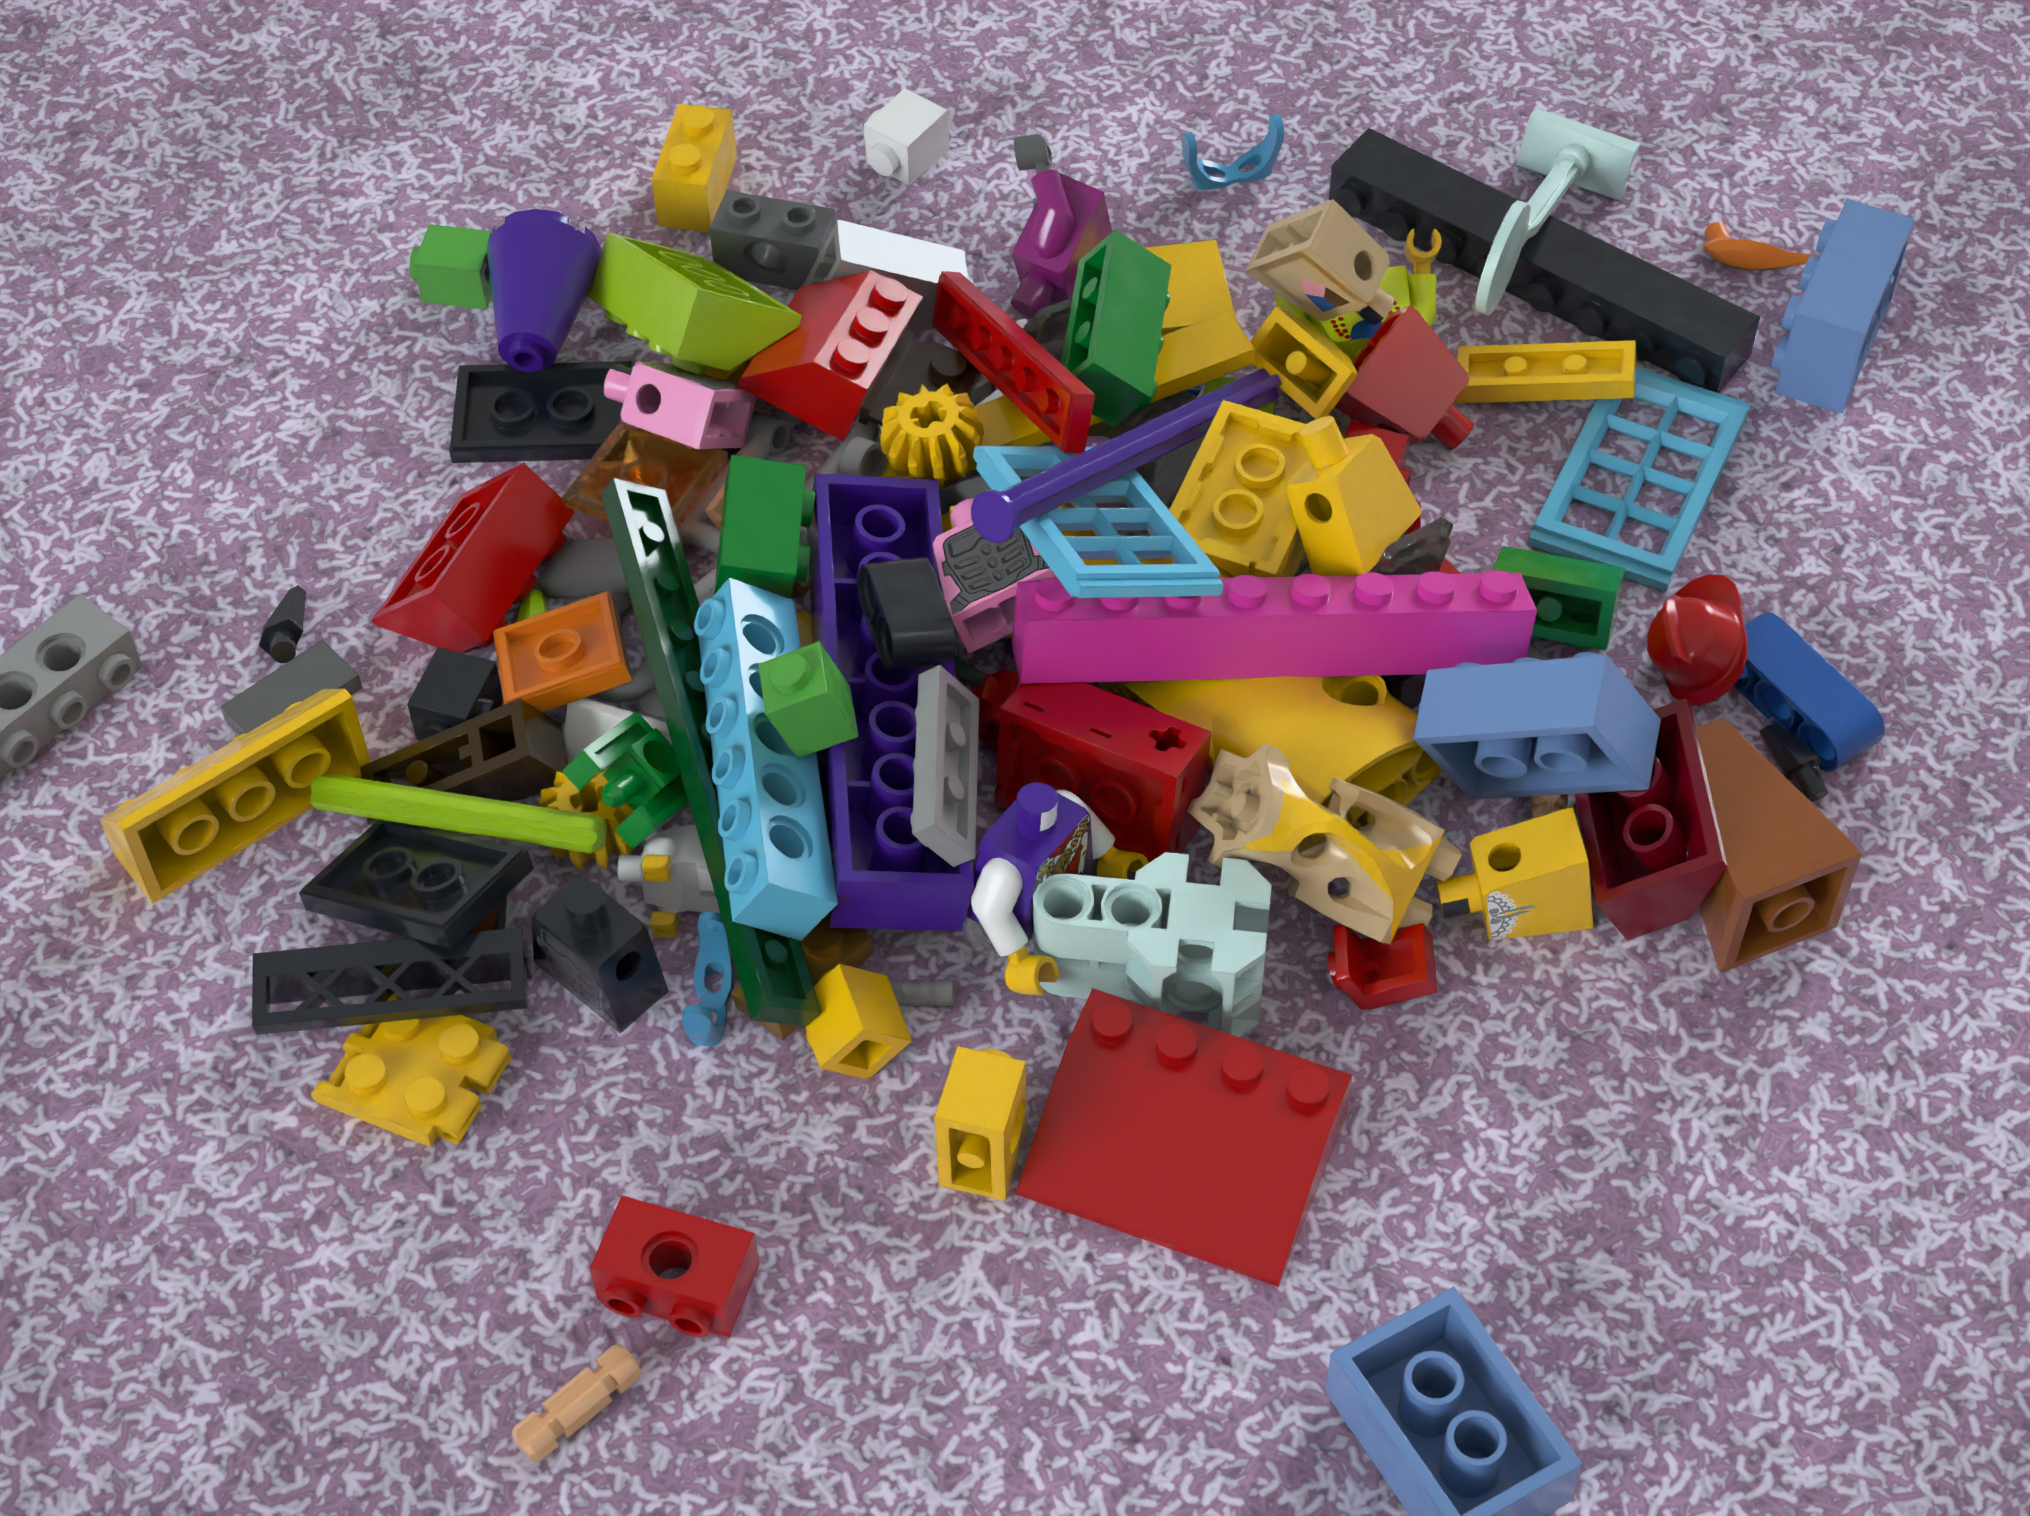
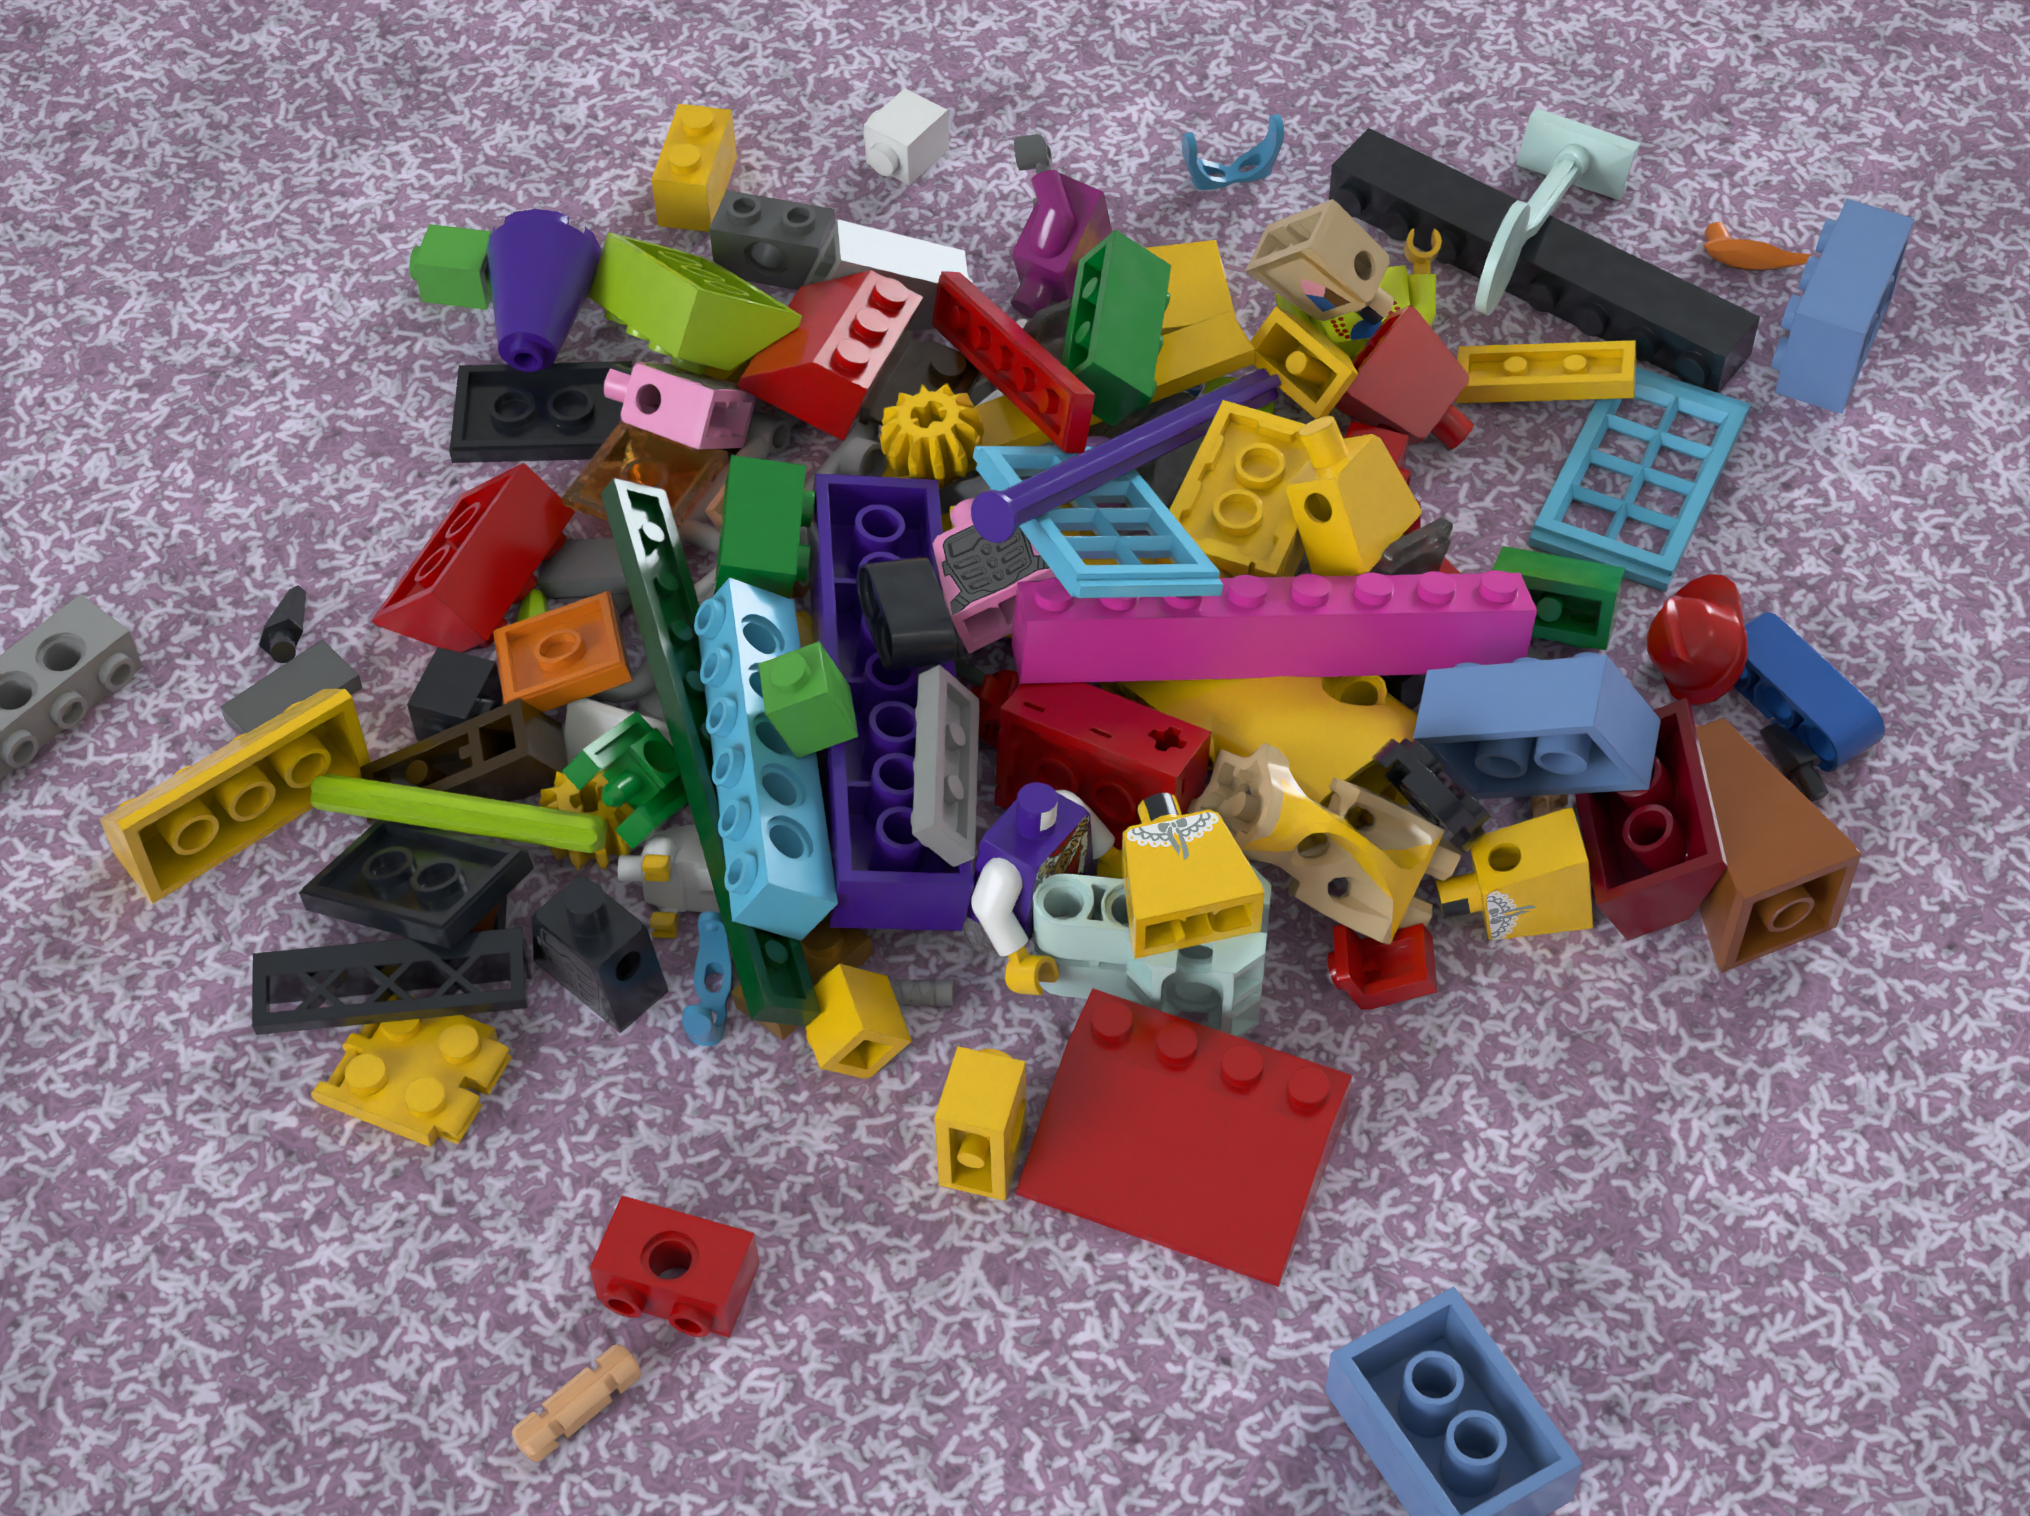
(1185, 880): none -> yellow torso
(1416, 779): none -> black plate

